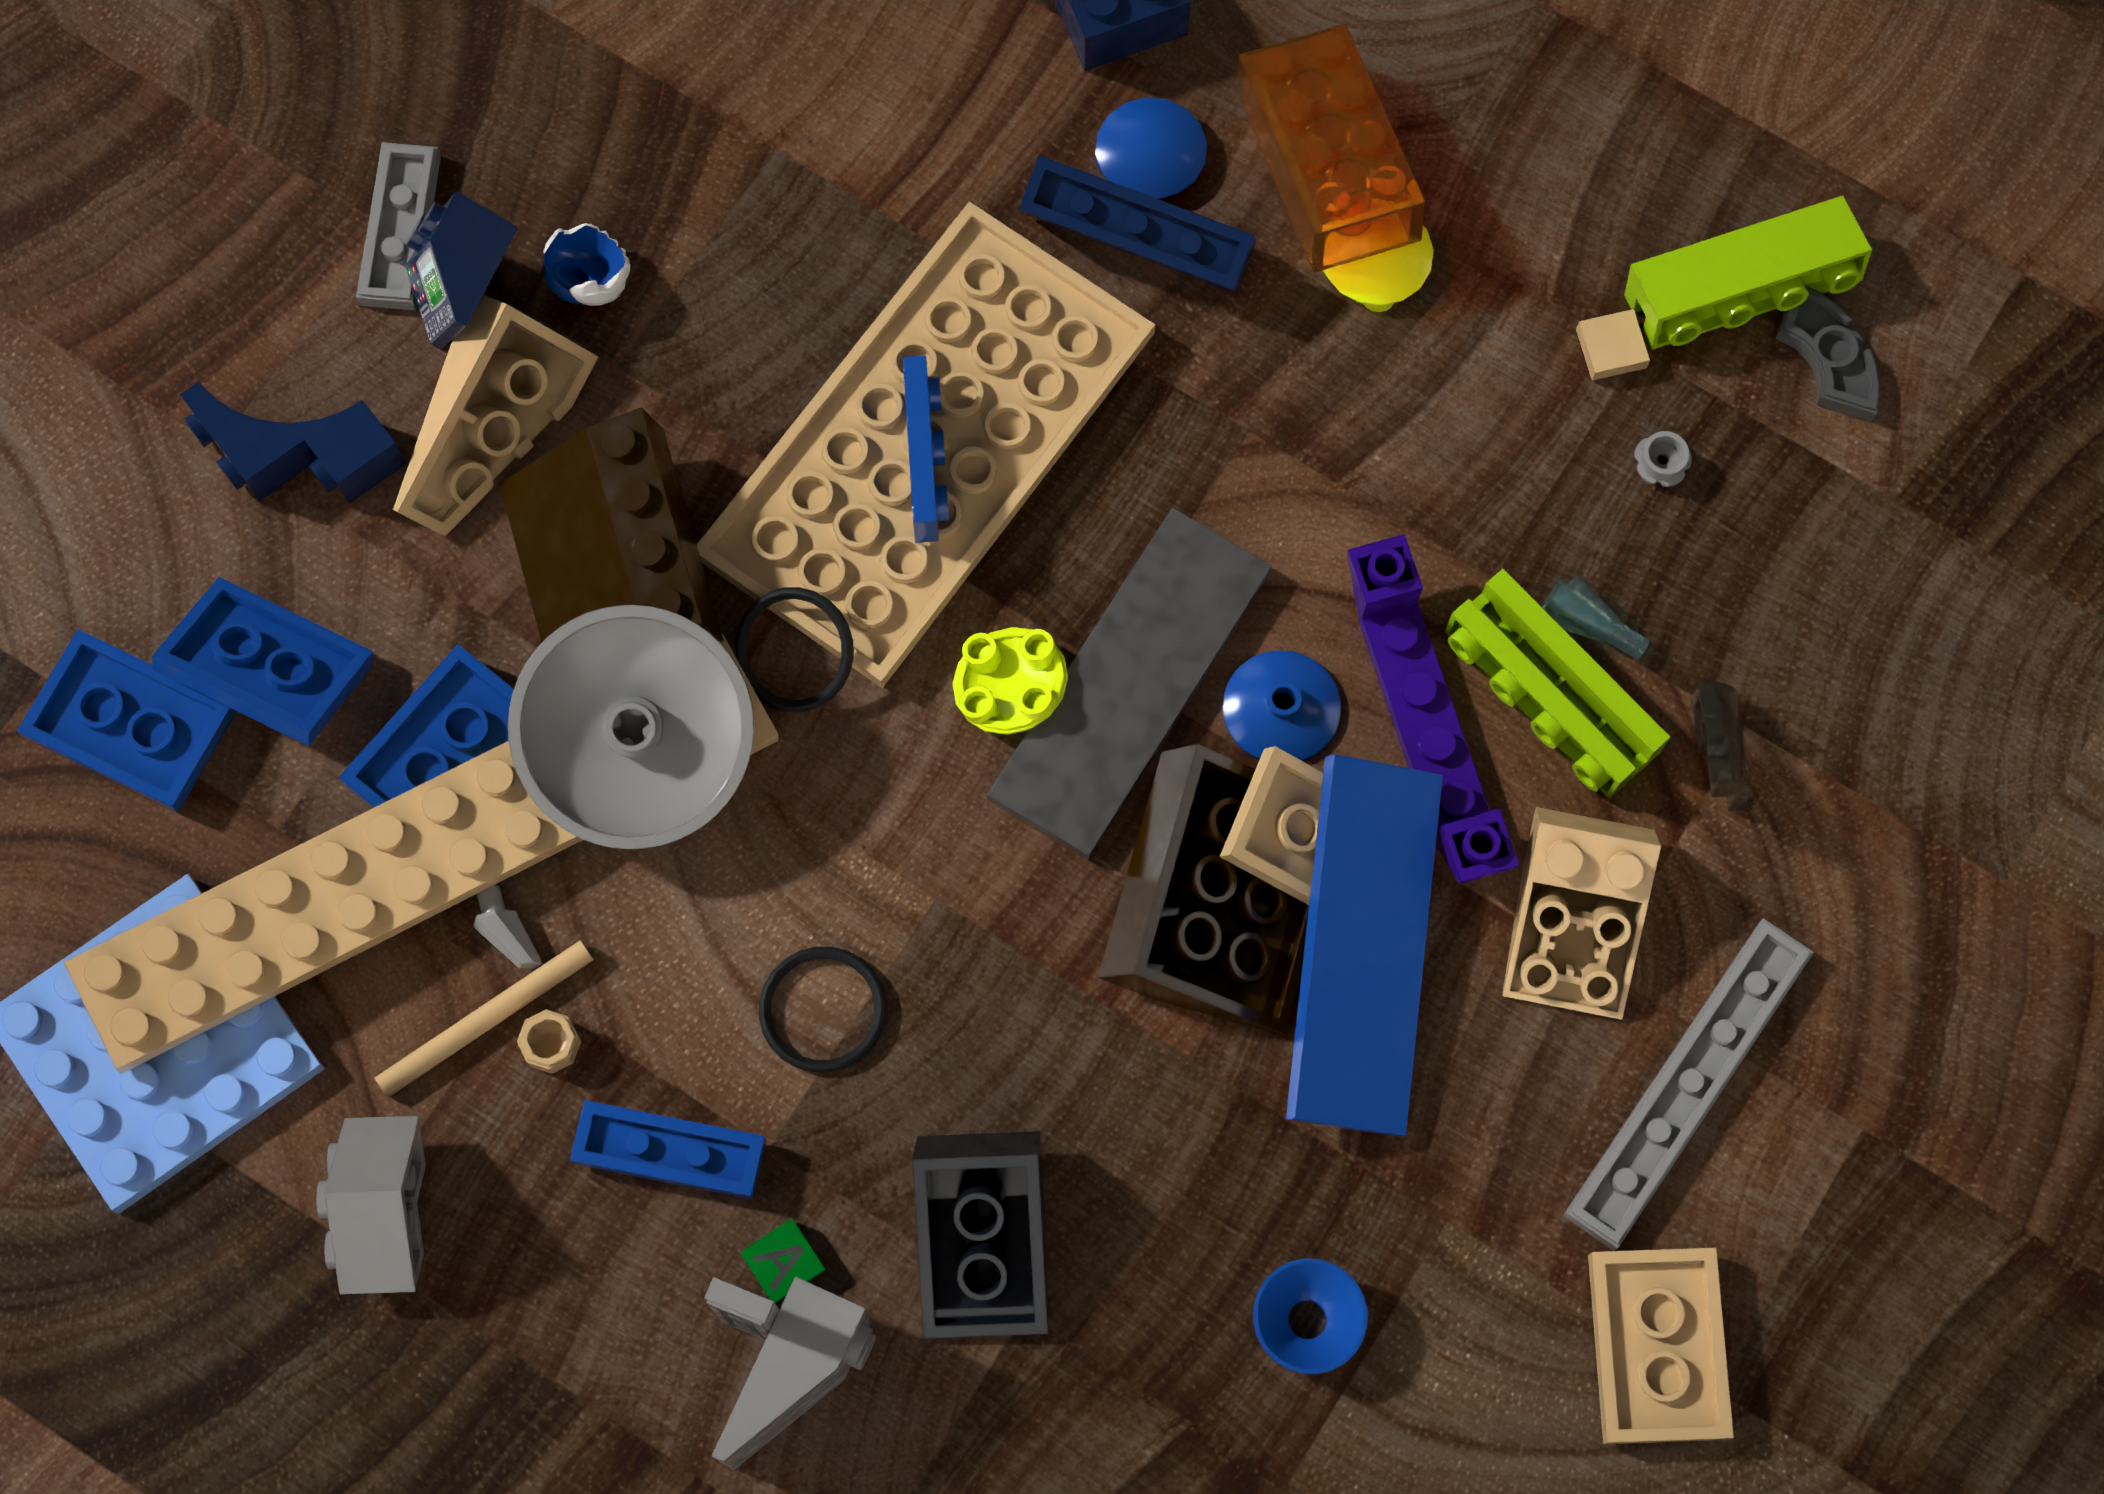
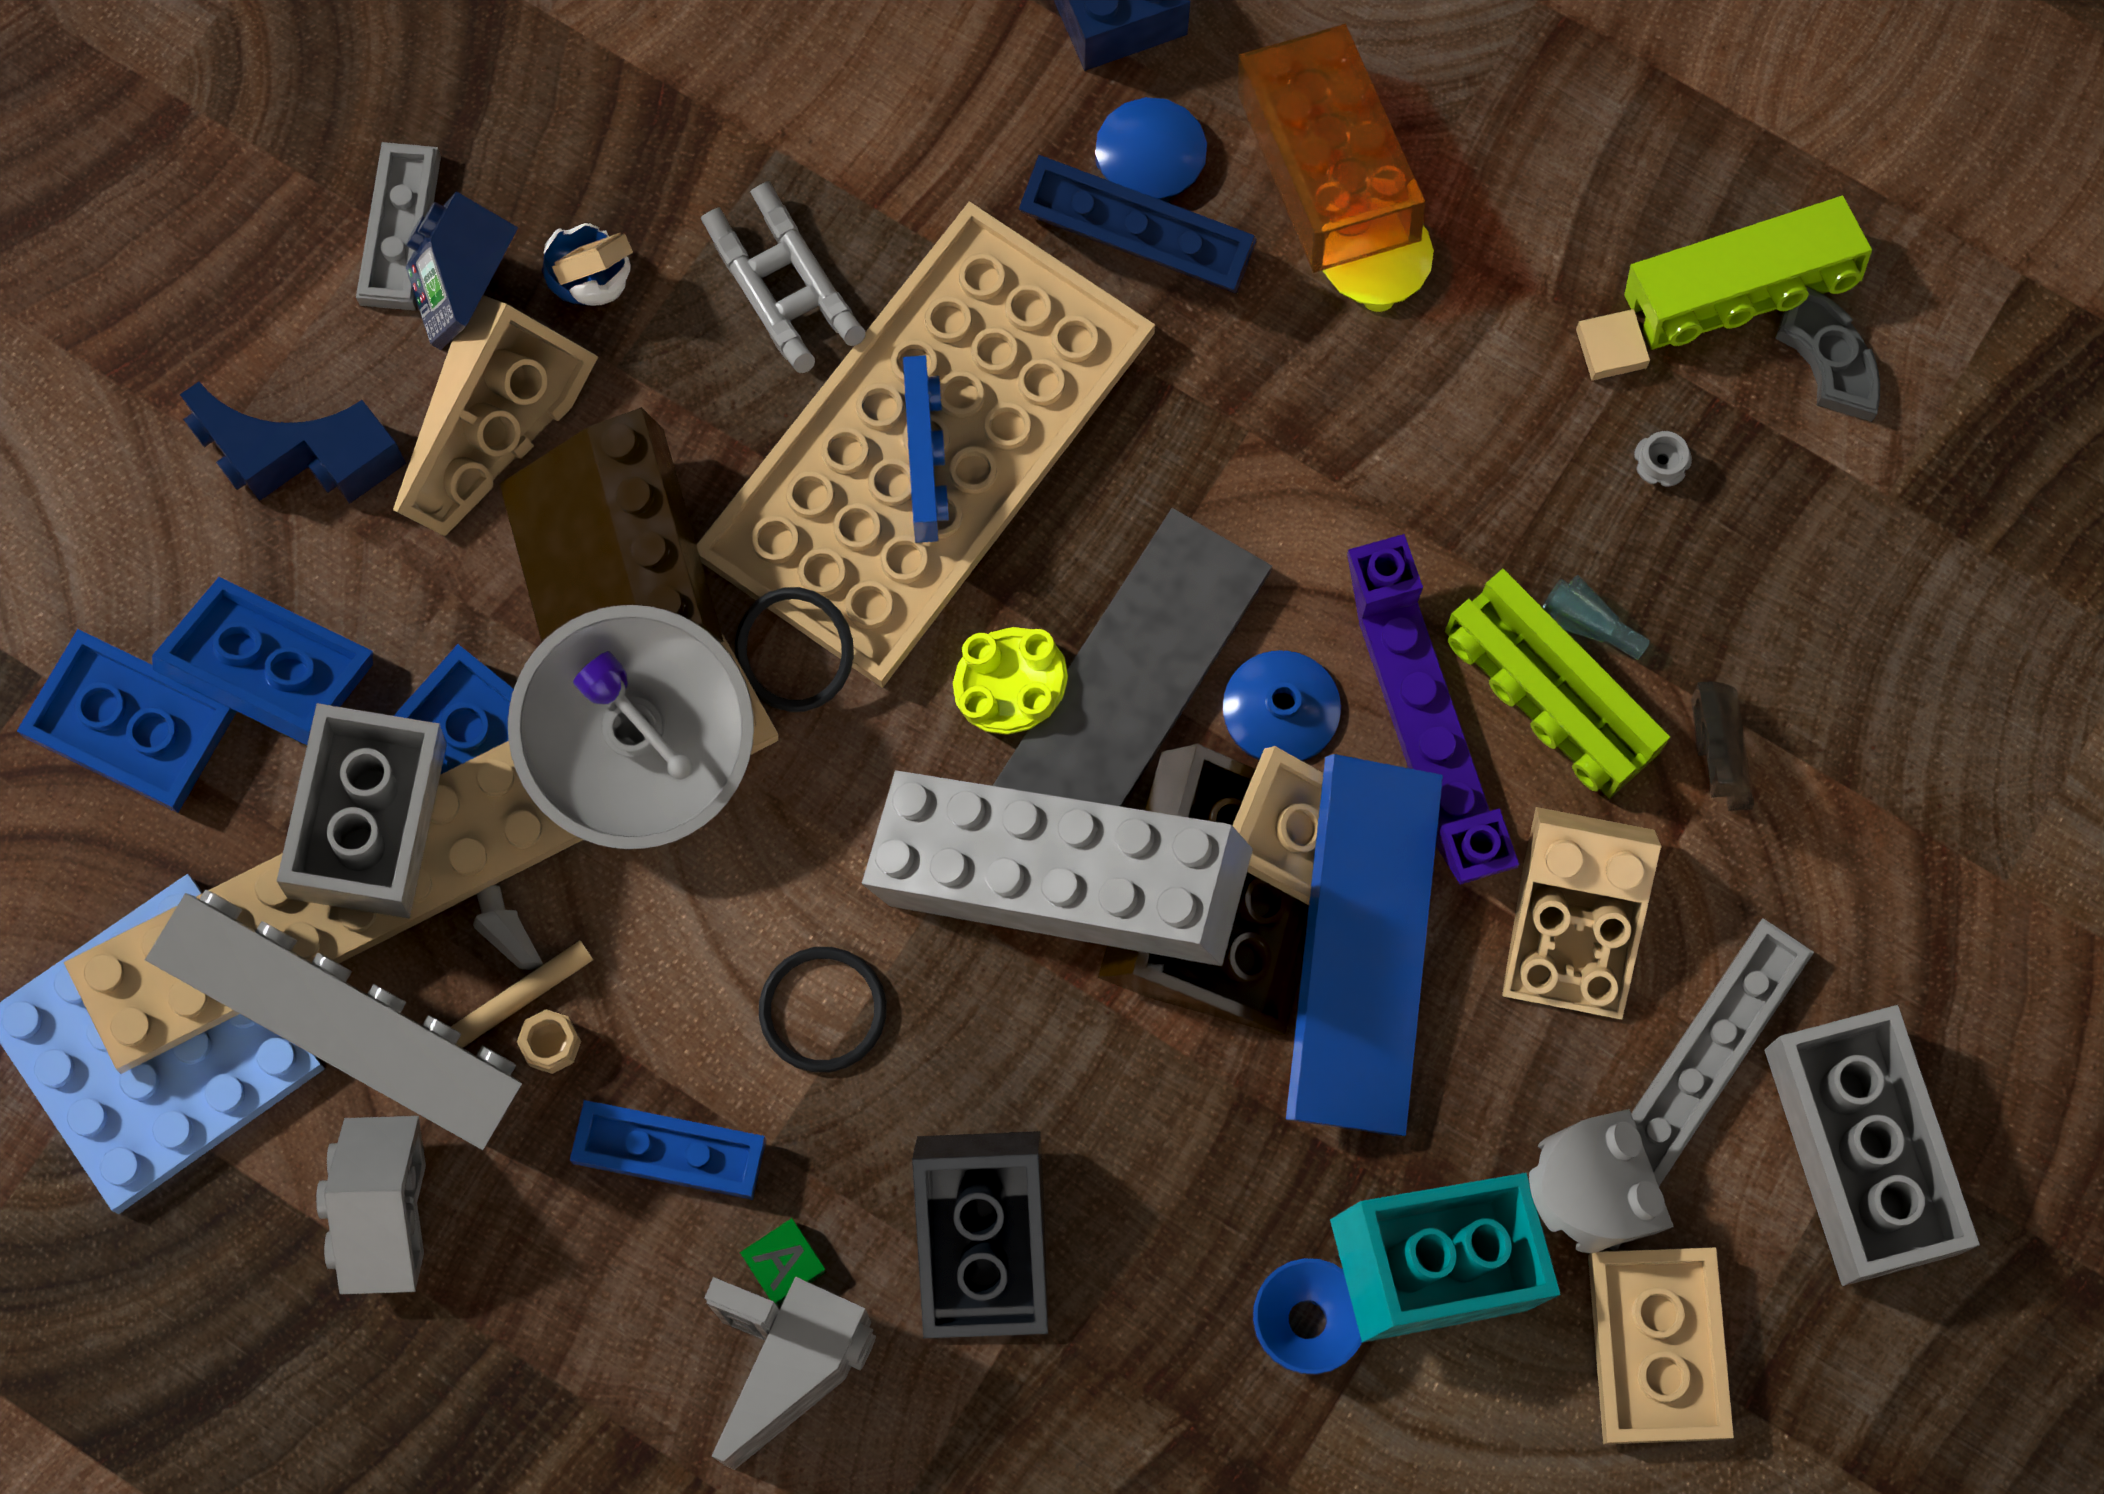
(333, 1019): none -> light grey brick
(362, 811): none -> light grey brick
(592, 258): none -> tan tile
(606, 682): none -> hinge
(790, 249): none -> light grey piece
(1059, 866): none -> light grey brick
(1444, 1256): none -> teal brick
(1598, 1184): none -> light grey slope
(1870, 1145): none -> light grey brick

